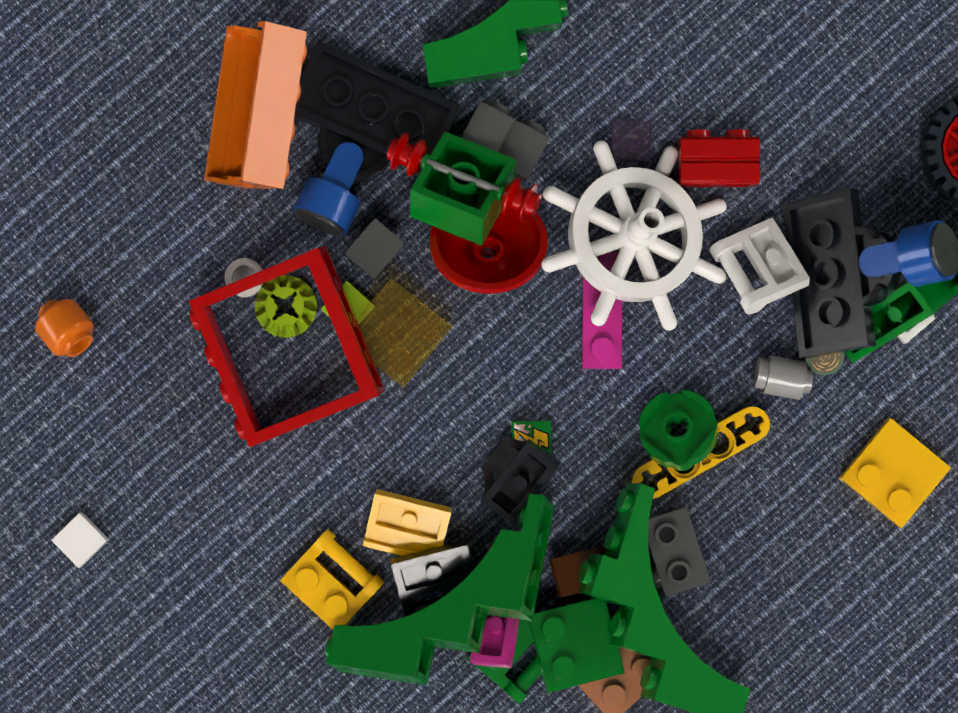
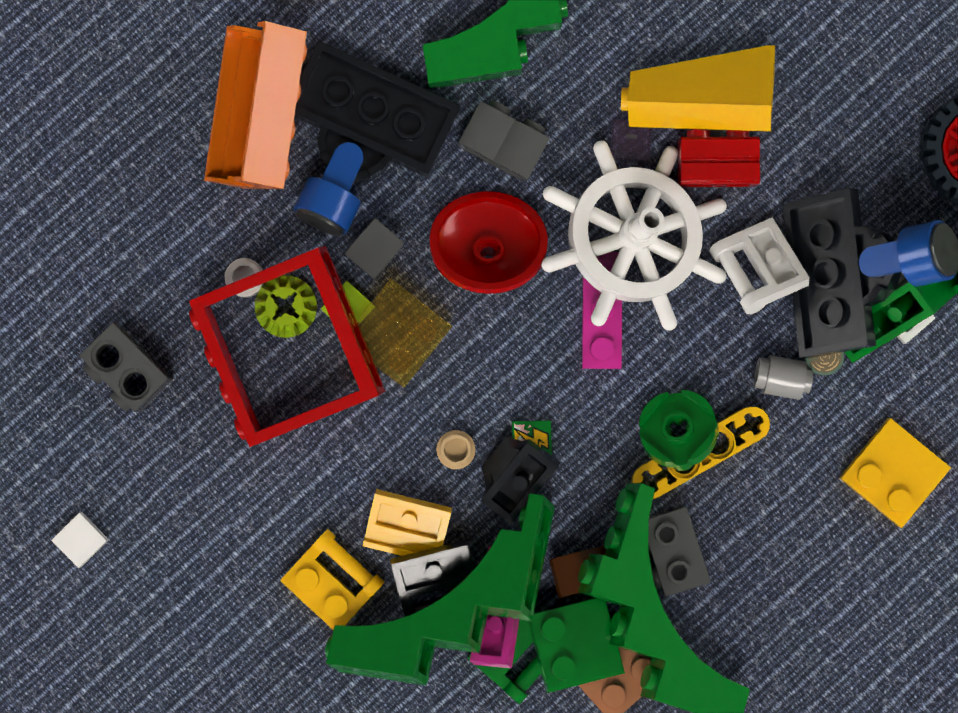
(64, 327): orange head -> none
(131, 360): none -> dark grey brick
(455, 449): none -> tan plate
(462, 185): green brick -> none
(705, 93): none -> yellow slope

